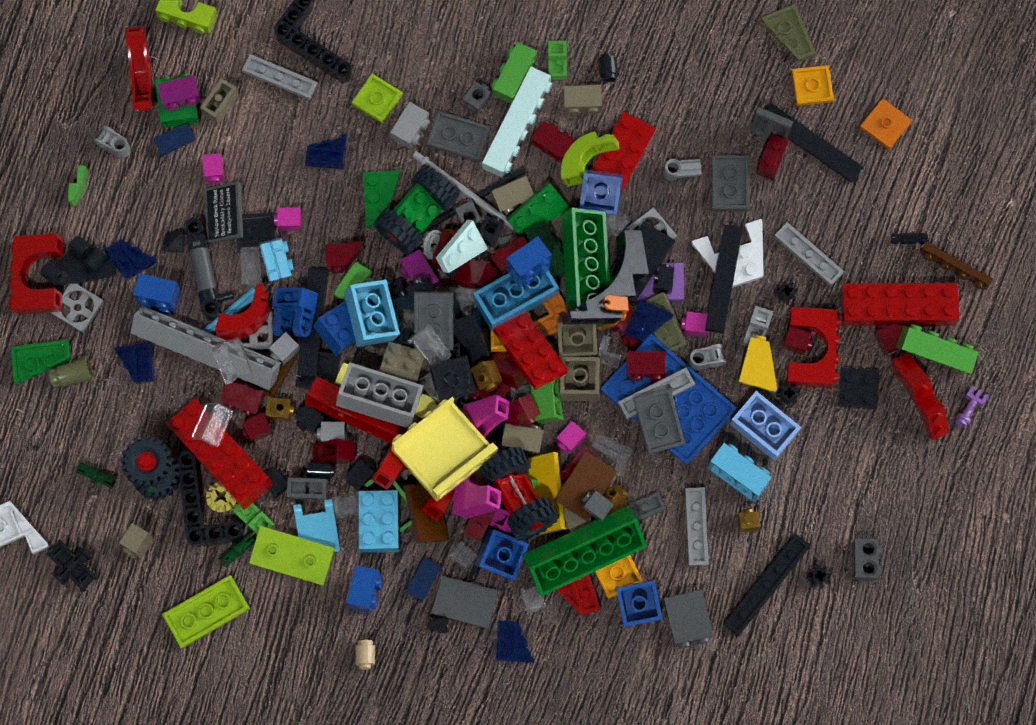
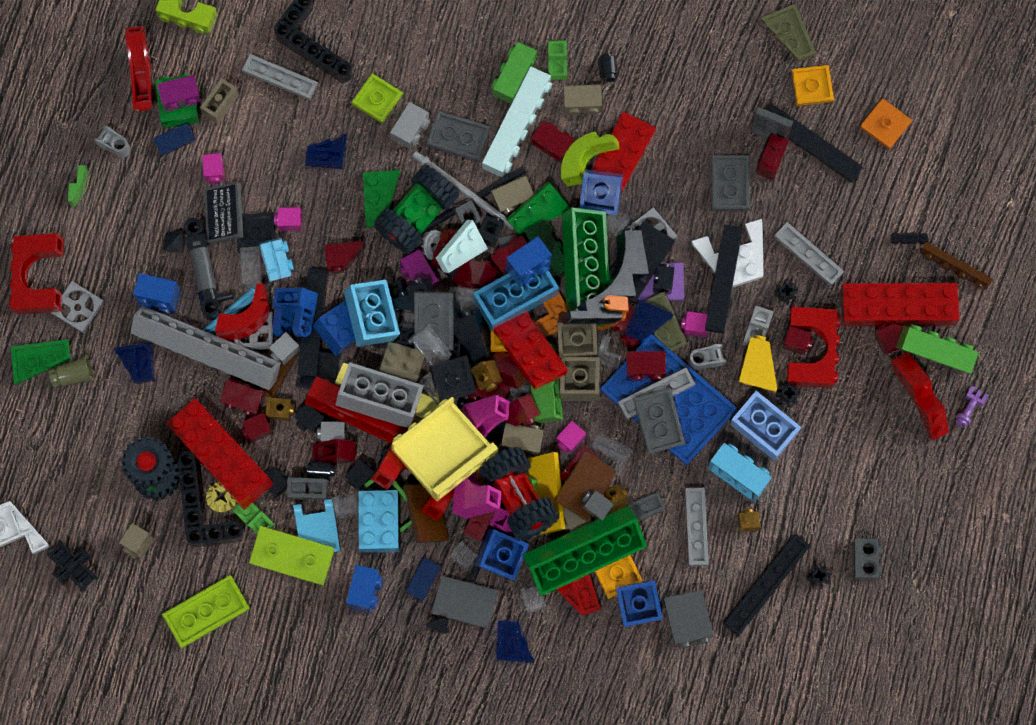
(79, 265): black panel -> none
(96, 475): dark green pin -> none
(129, 259): clear blue wing -> none
(212, 423): clear panel -> none
(231, 360): clear panel -> none
(237, 550): dark green pin -> none
(356, 275): bright green slope -> none
(365, 654): tan brick -> none
(473, 104): dark grey brick -> none
(684, 169): light grey piece -> none
(858, 388): black plate -> none

